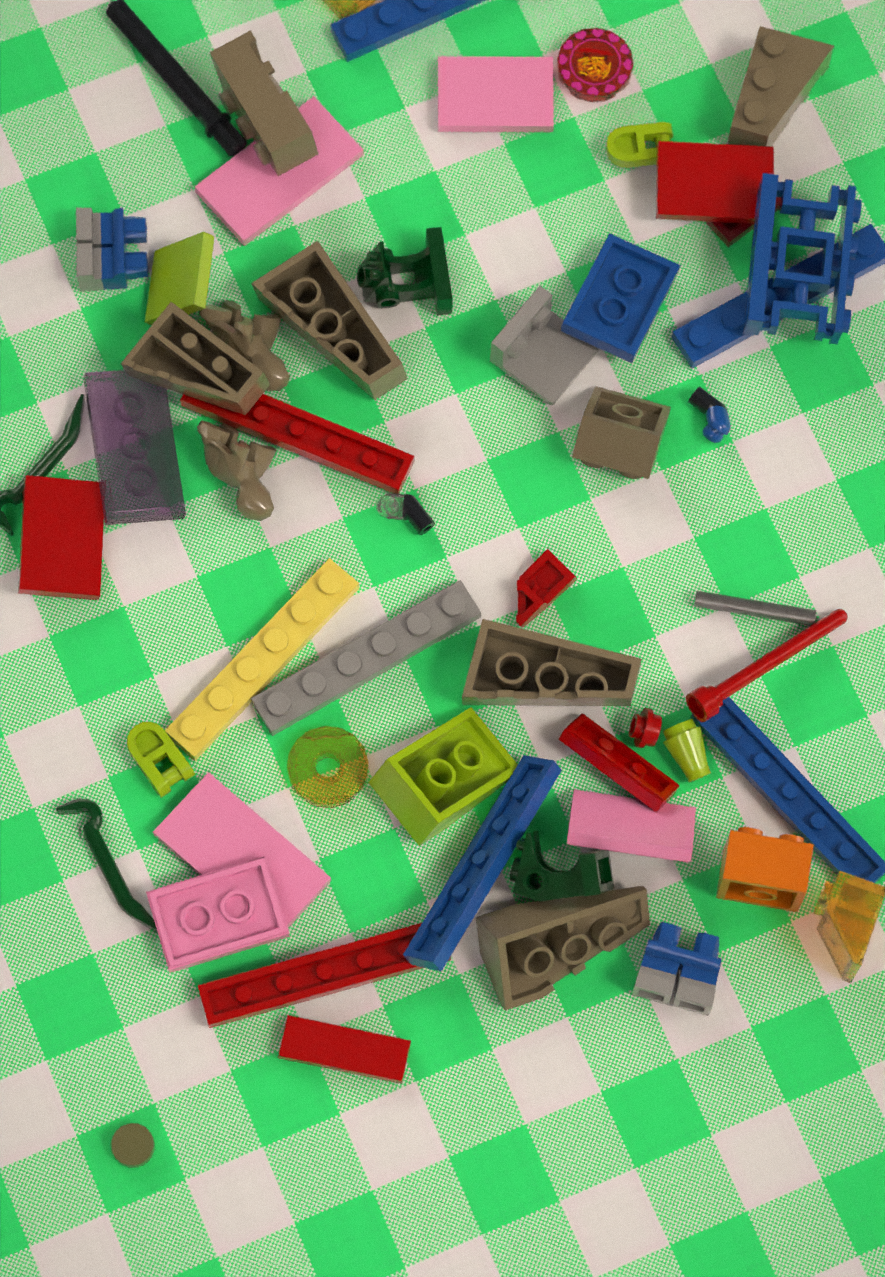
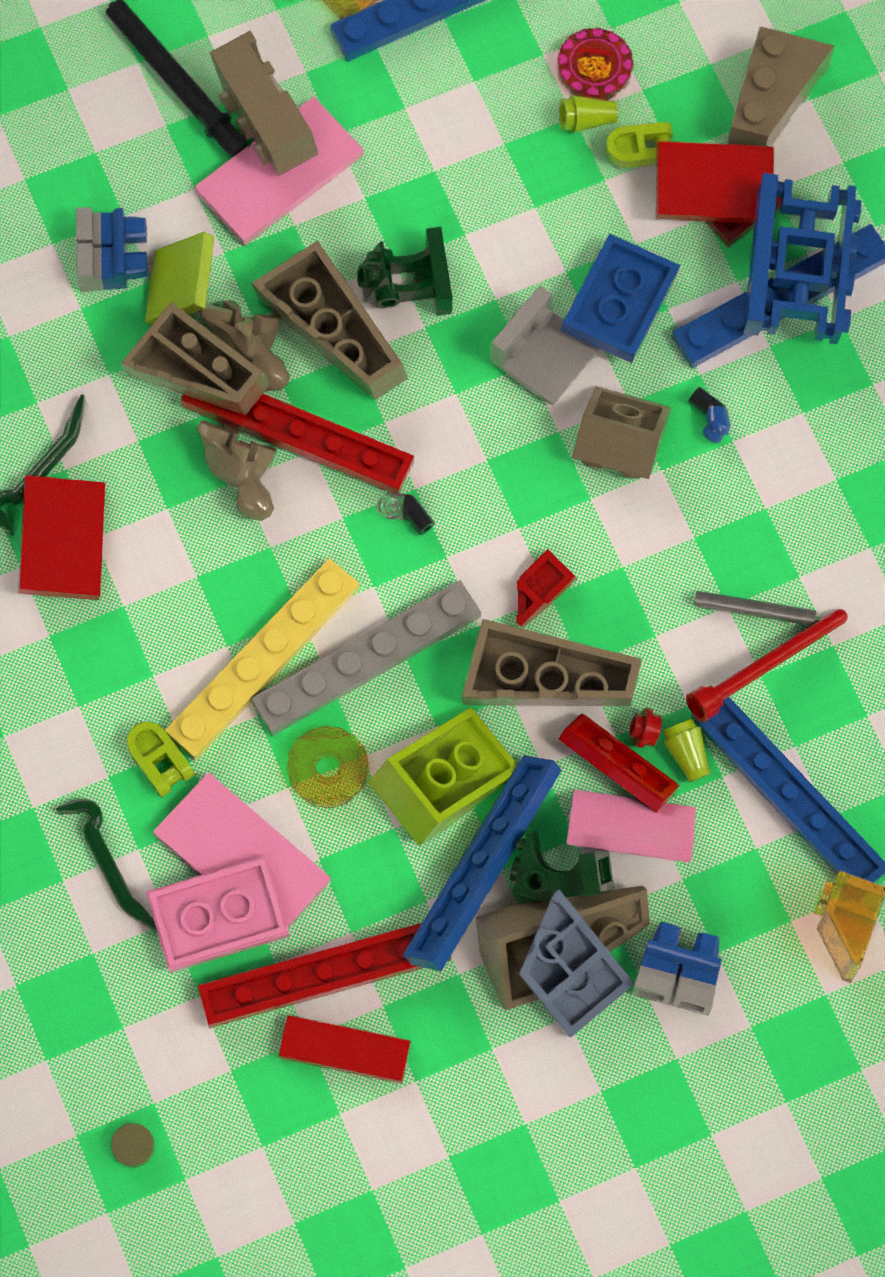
(133, 449): tile -> none
(495, 94): bright pink tile -> none
(571, 968): none -> sand blue slope
(585, 113): none -> lime cone
(765, 869): orange brick -> none

